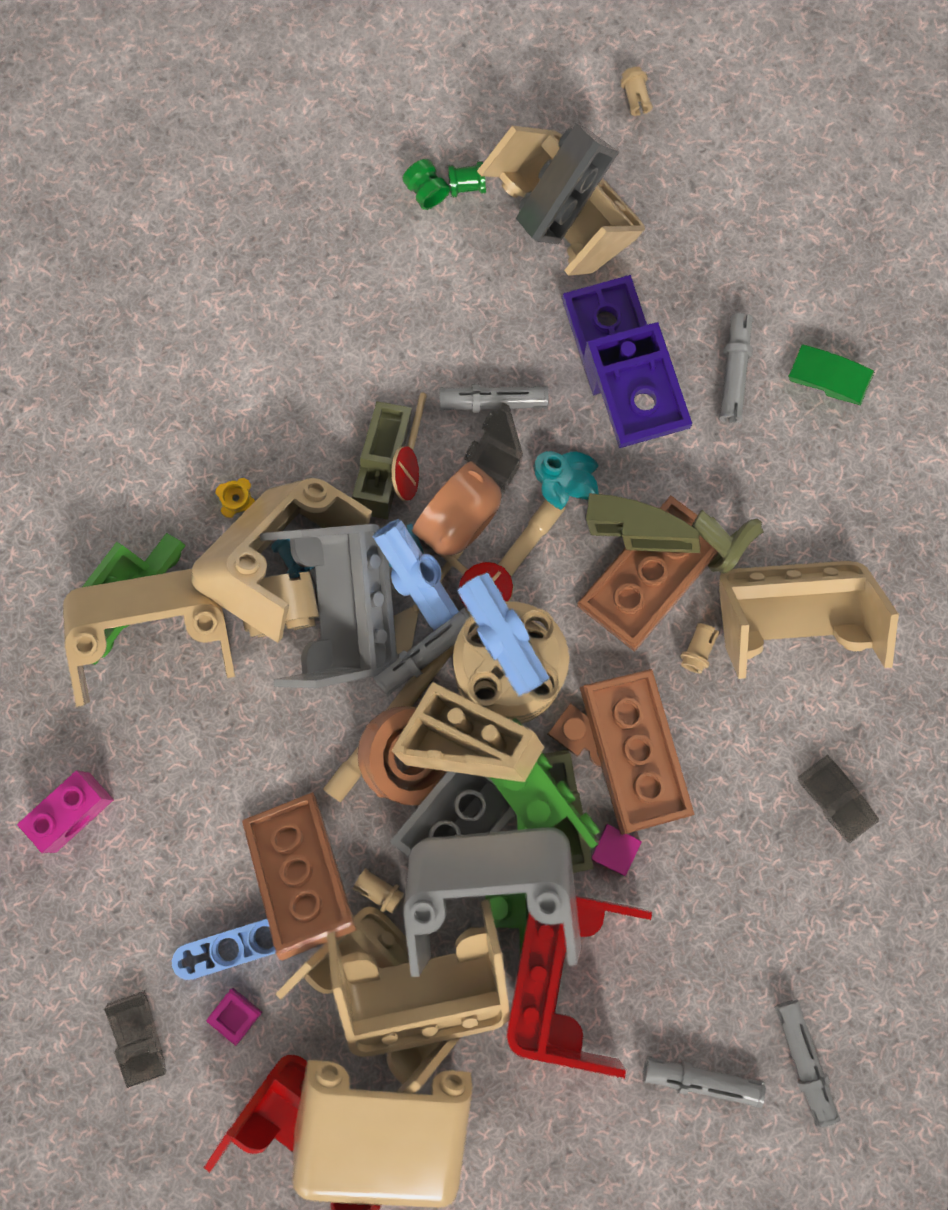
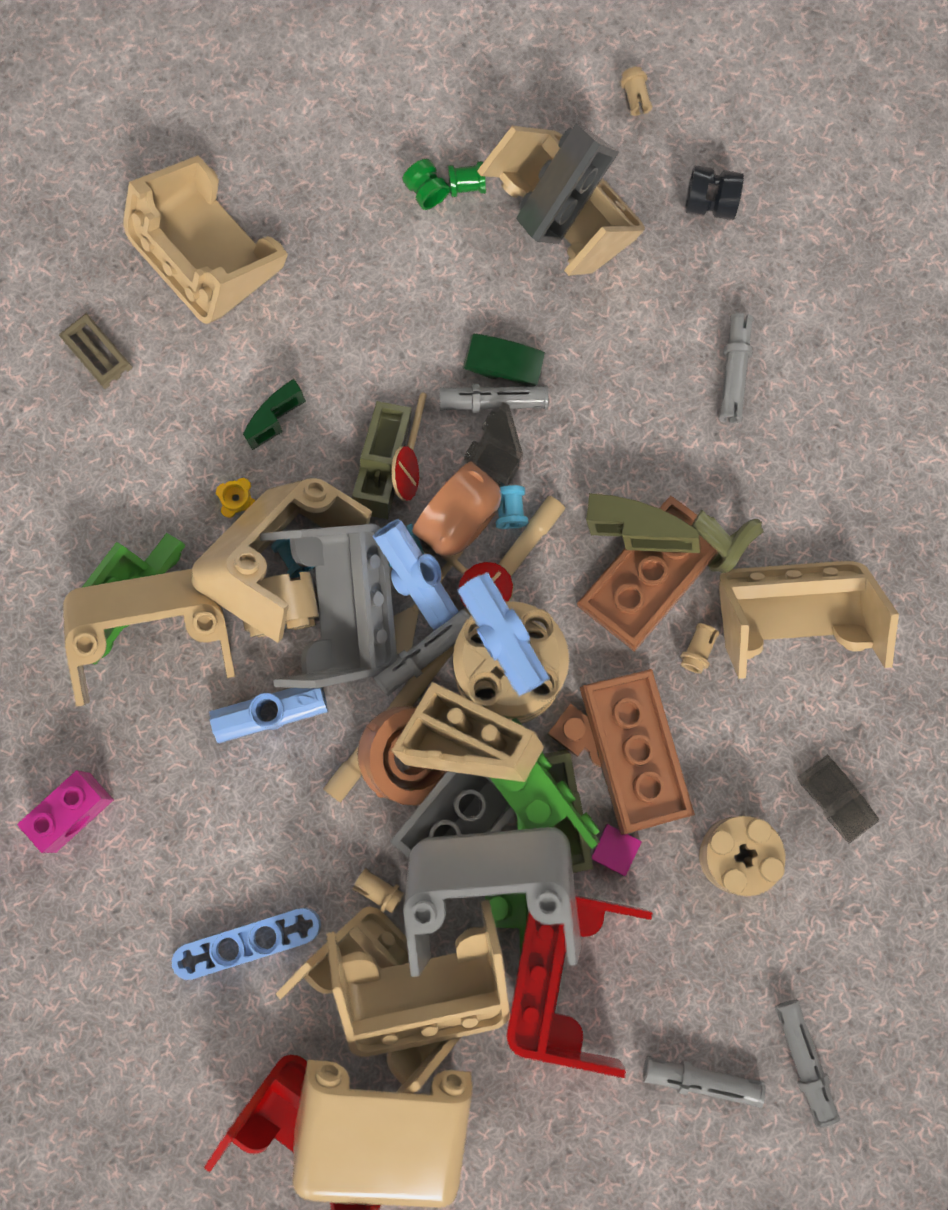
(113, 371): none -> dark tan tile
(136, 1039): clear smoke slope -> none
(195, 241): none -> tan windscreen
(234, 1016): dark pink tile -> none
(246, 719): none -> light blue piece
(264, 422): none -> dark green slope
(297, 876): nougat tile -> none
(504, 359): none -> dark green slope
(511, 508): none -> medium azure bush
(570, 478): teal plate -> none
(626, 361): dark purple bracket -> none
(726, 193): none -> black wheel
(761, 867): none -> tan brick
(831, 373): green slope -> none

